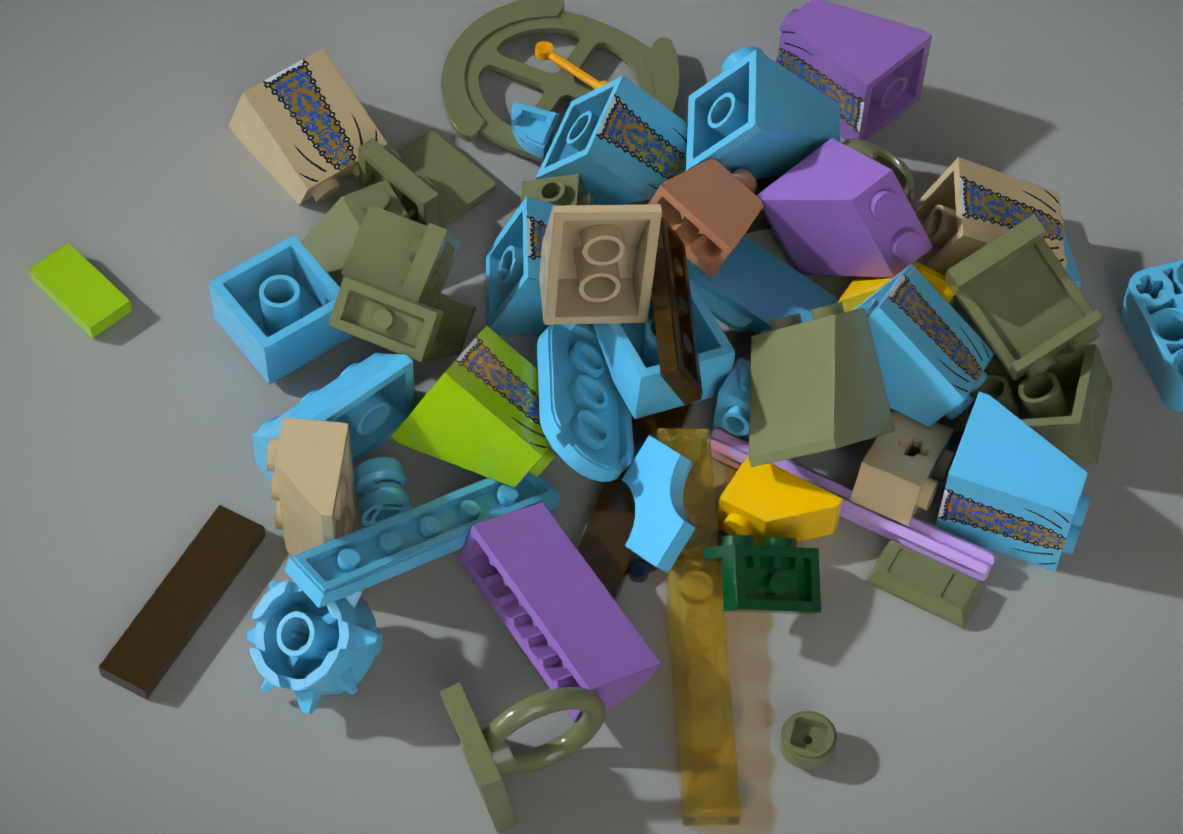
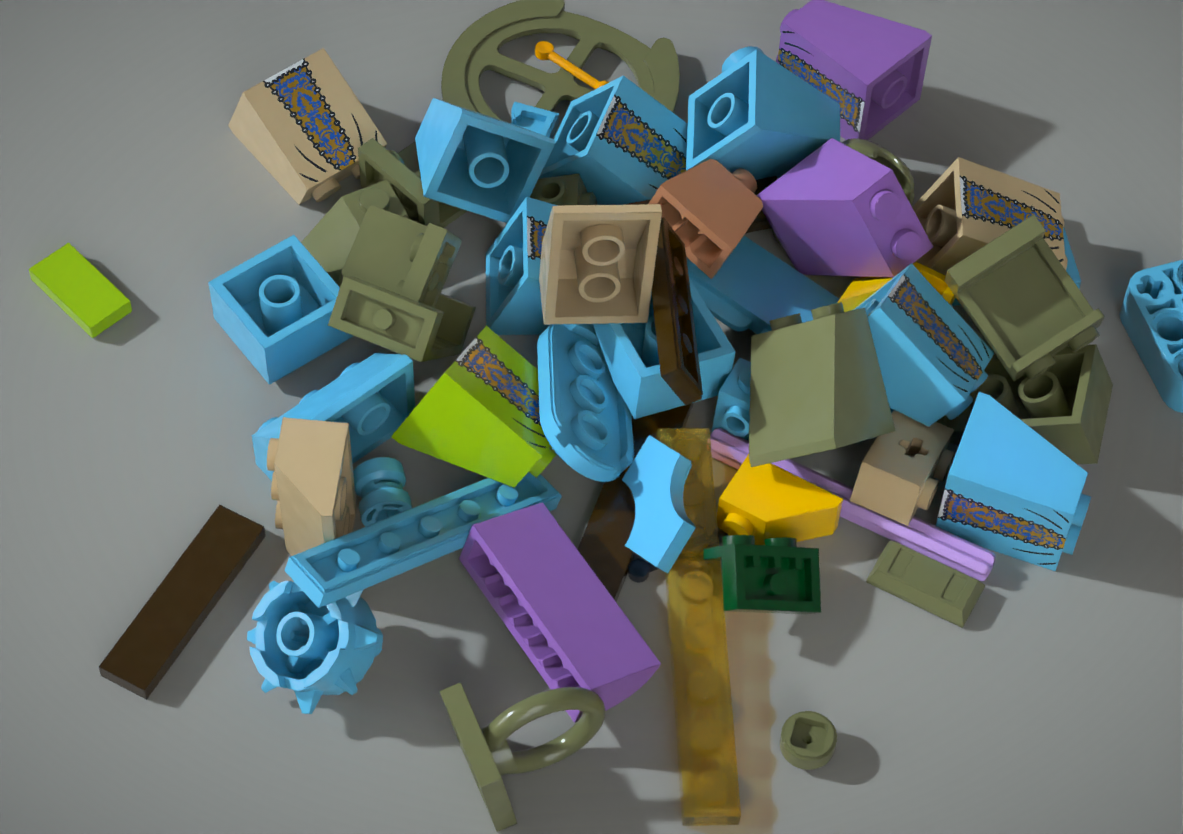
(478, 160): none -> medium azure slope

